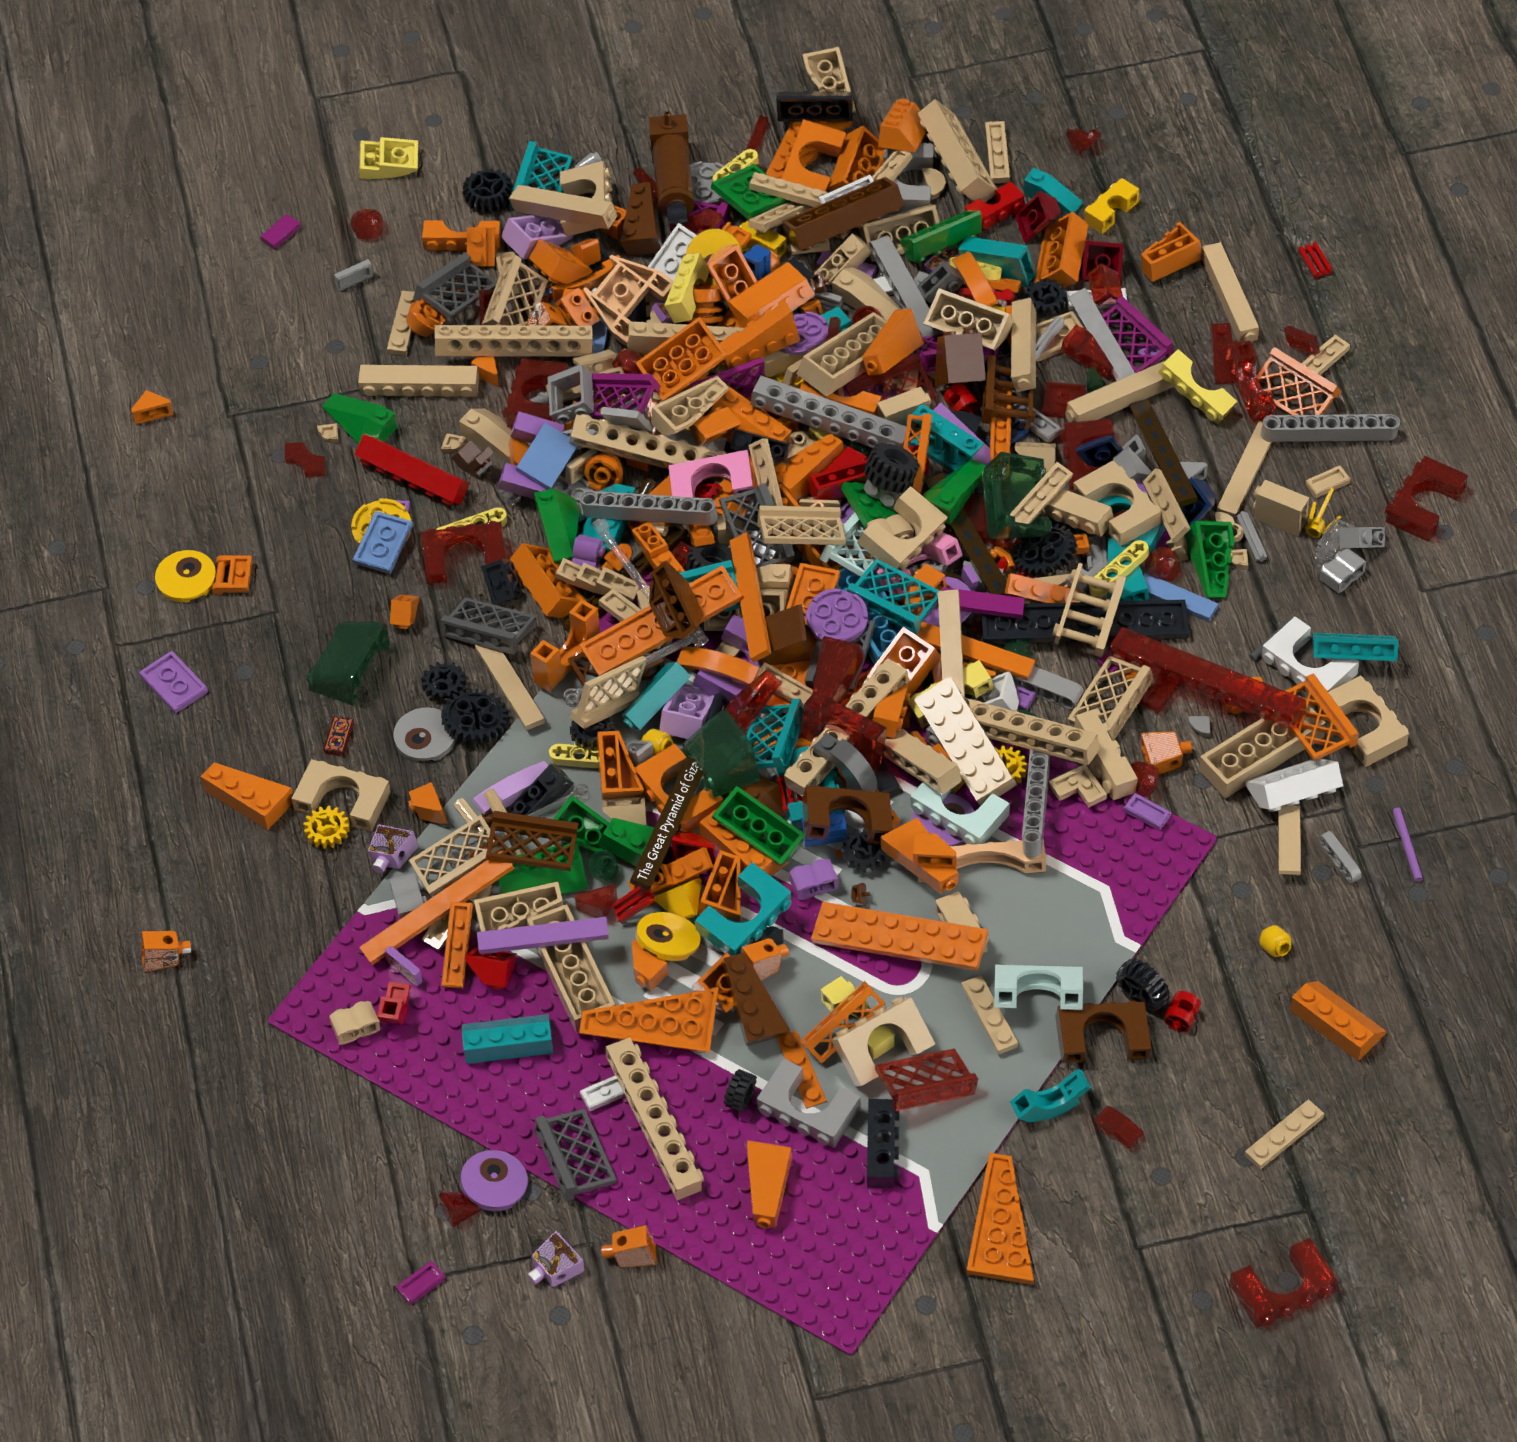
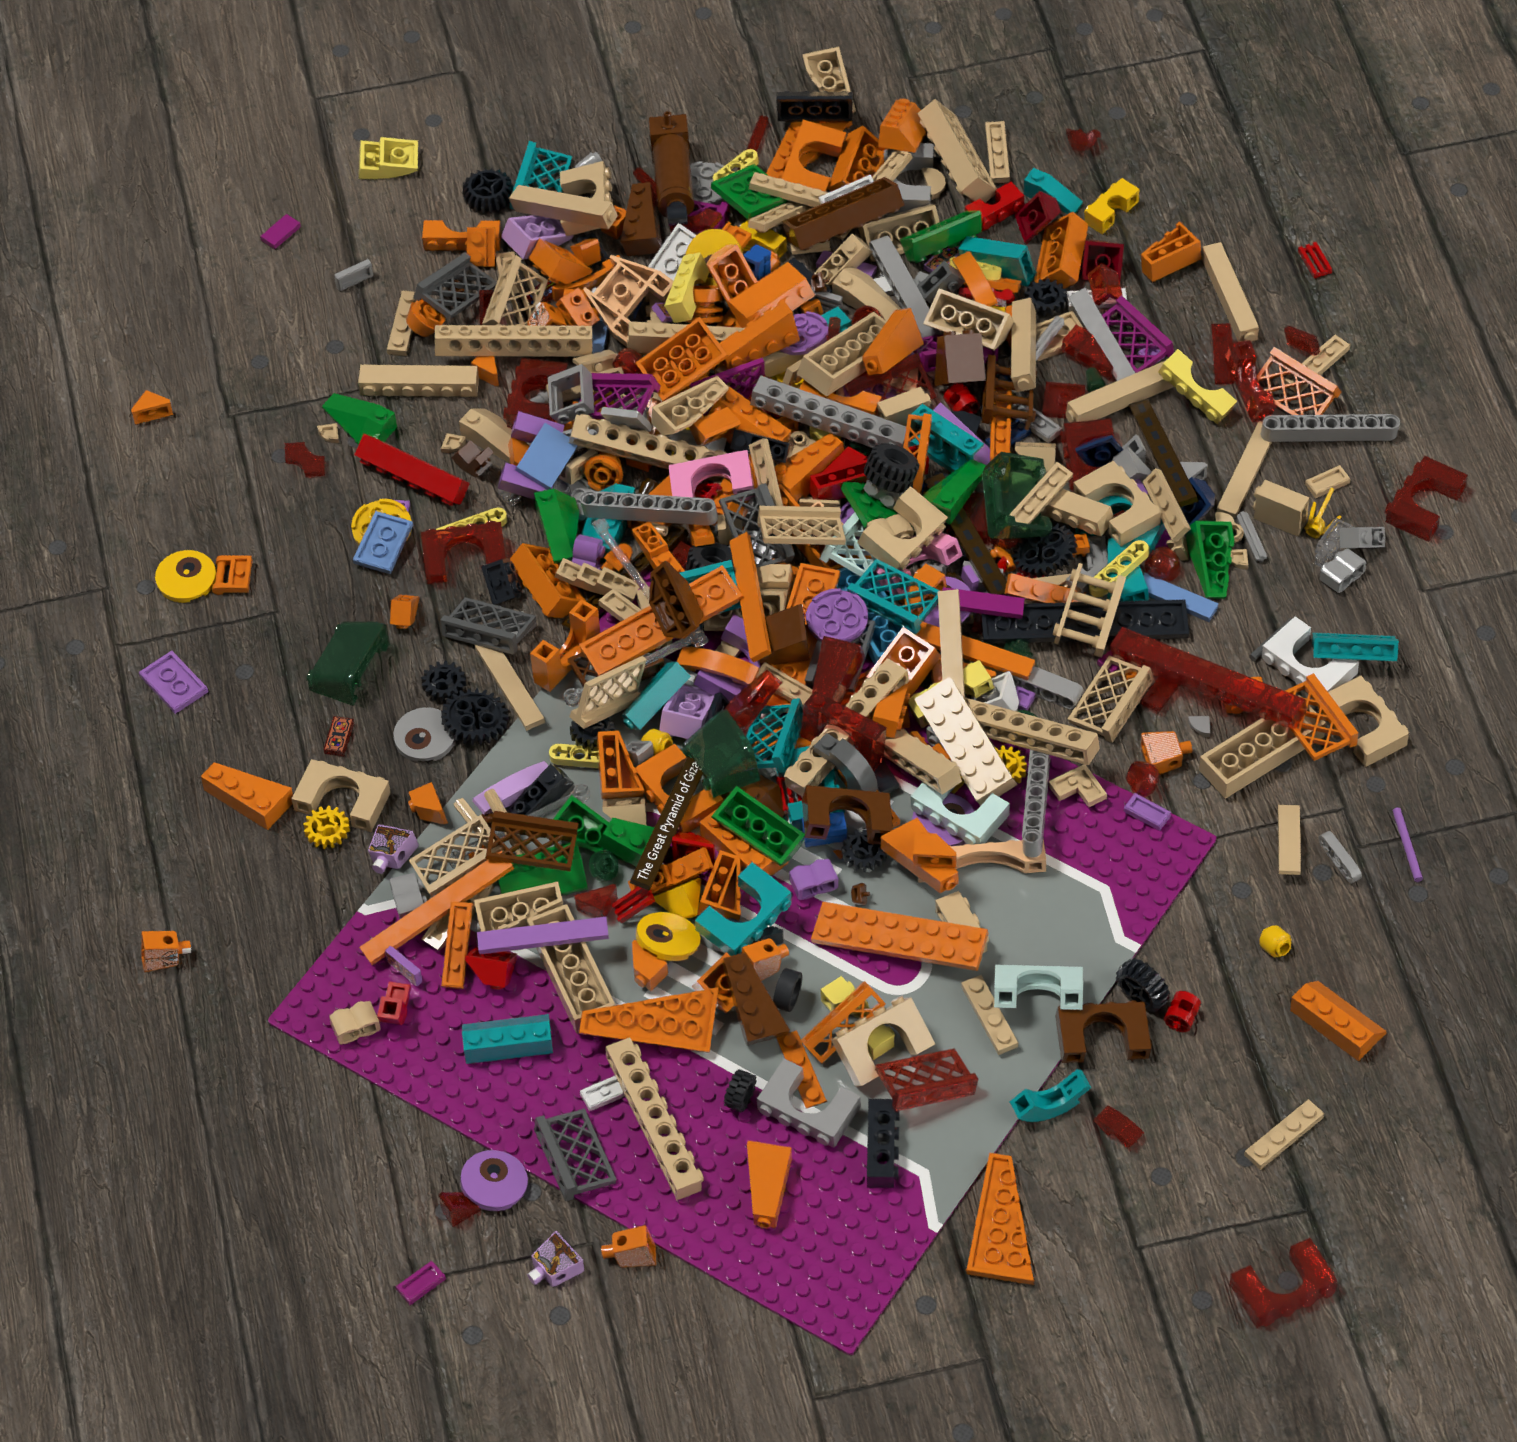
(367, 223): clear red hair -> none
(787, 989): none -> black tyre
(1108, 765): tan wedge -> none
(1295, 783): white slope -> none

